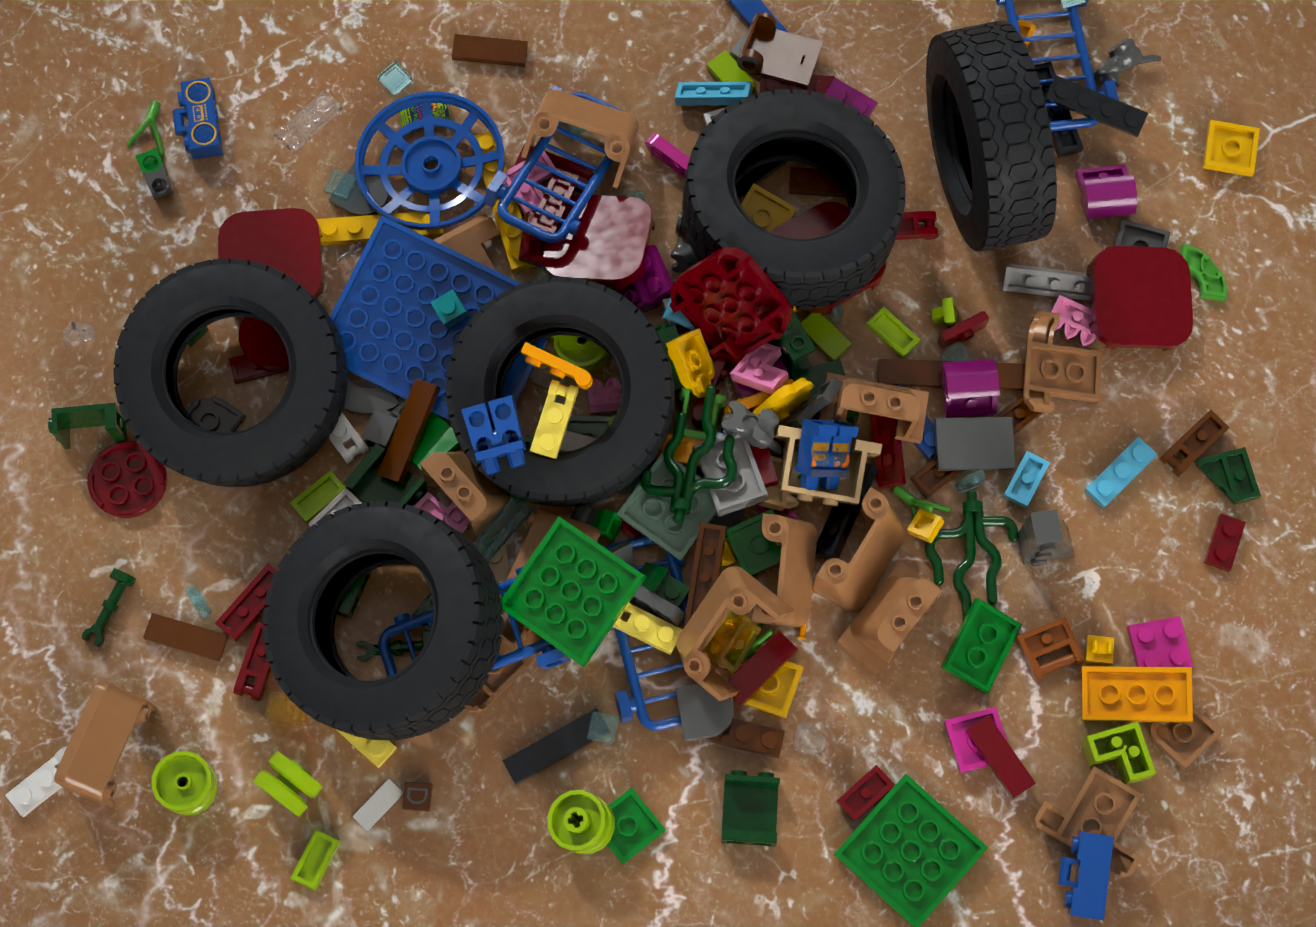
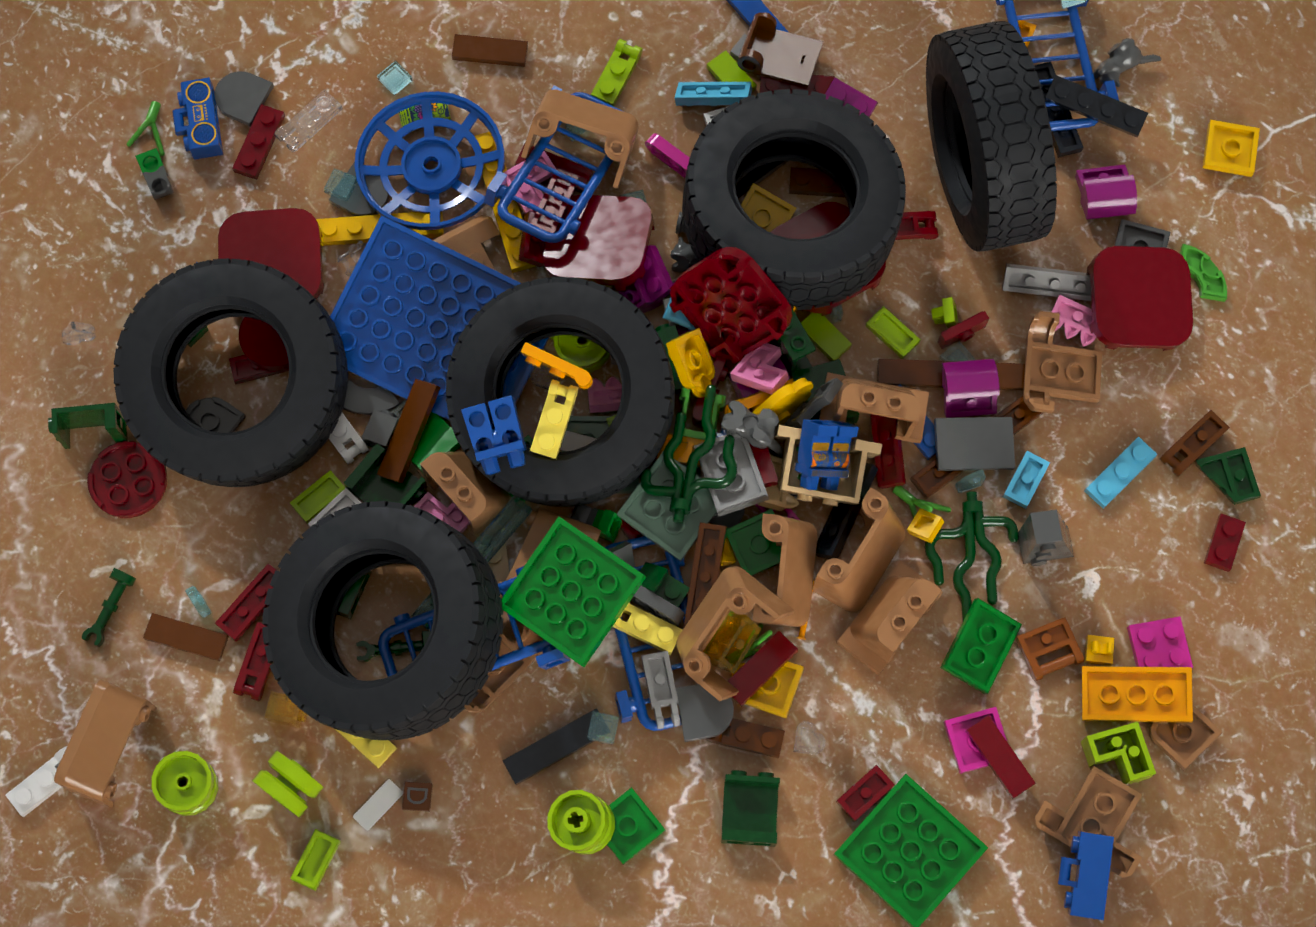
(241, 95): none -> dark grey tile
(258, 142): none -> dark red plate
(450, 309): teal brick -> none
(616, 72): none -> lime plate
(661, 686): none -> light grey hinge

